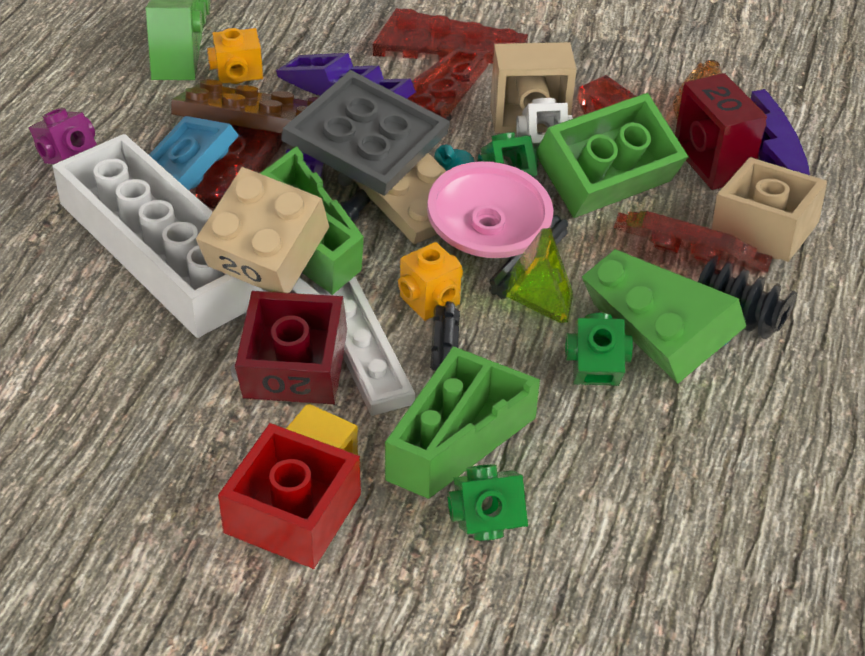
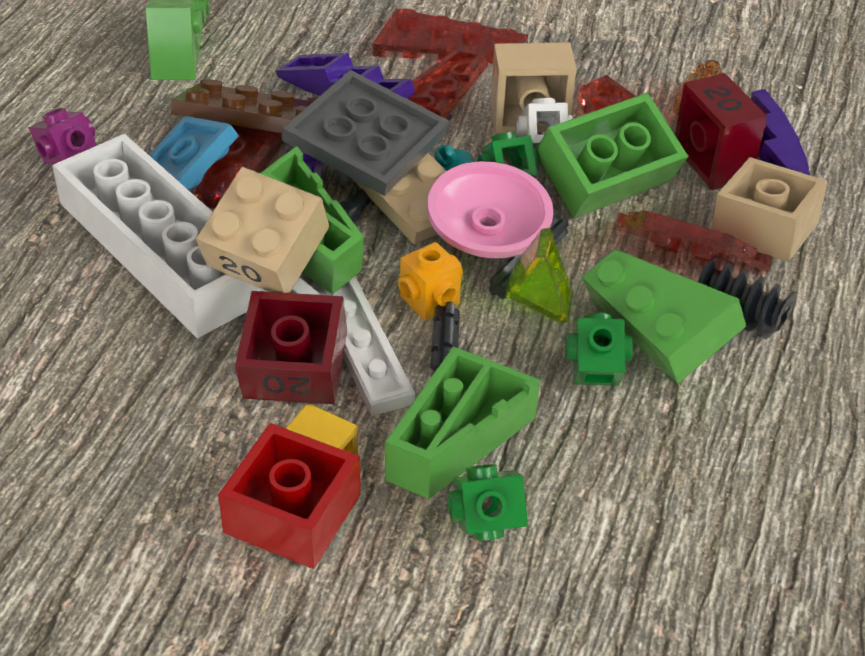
(236, 55): light orange brick -> none

